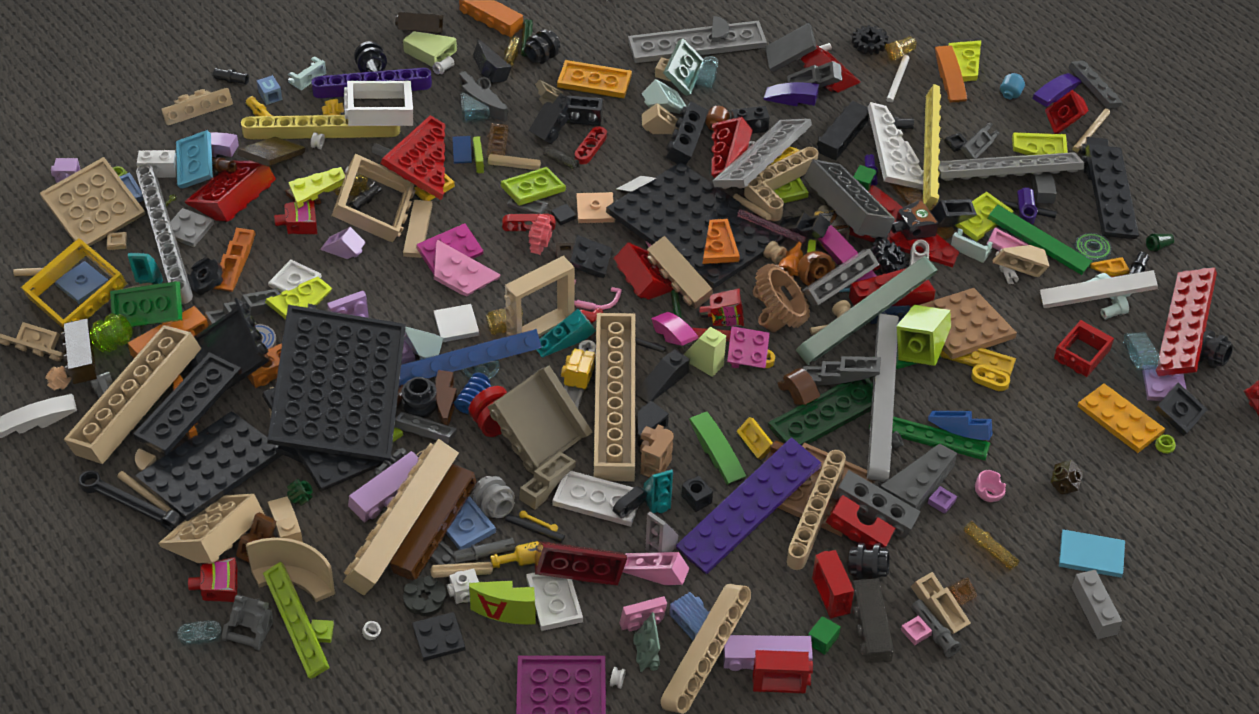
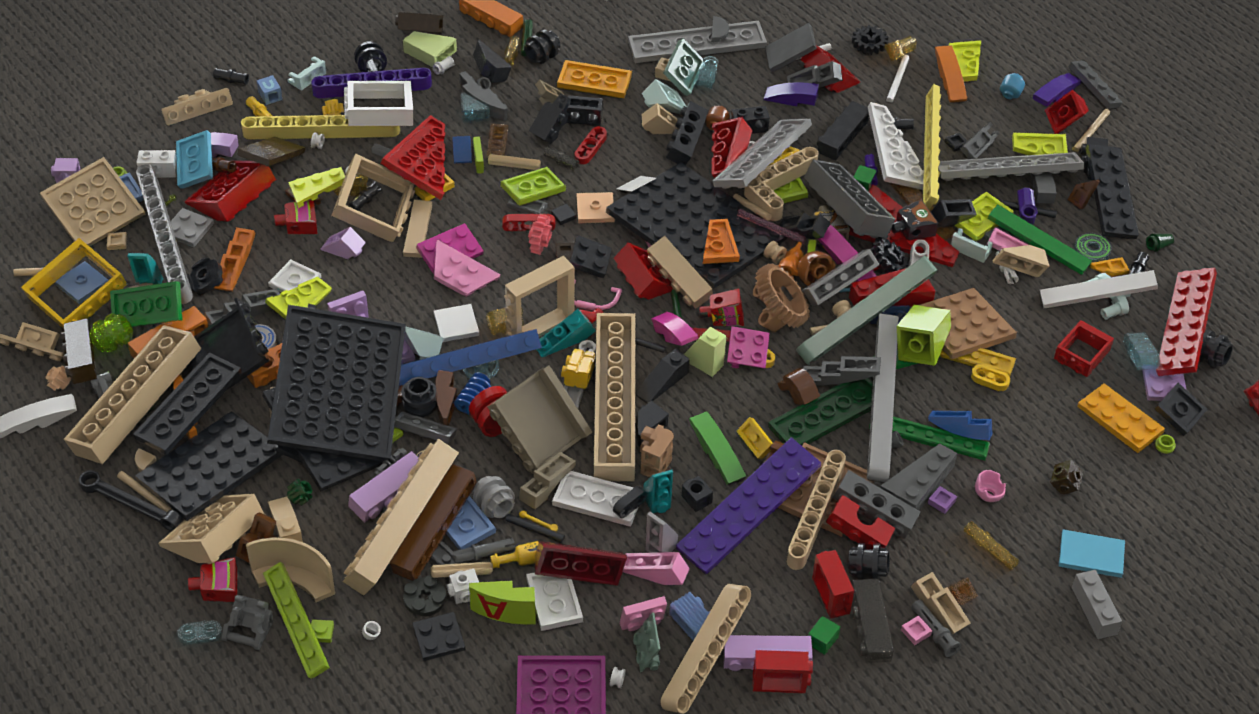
(1082, 193): none -> reddish brown tile

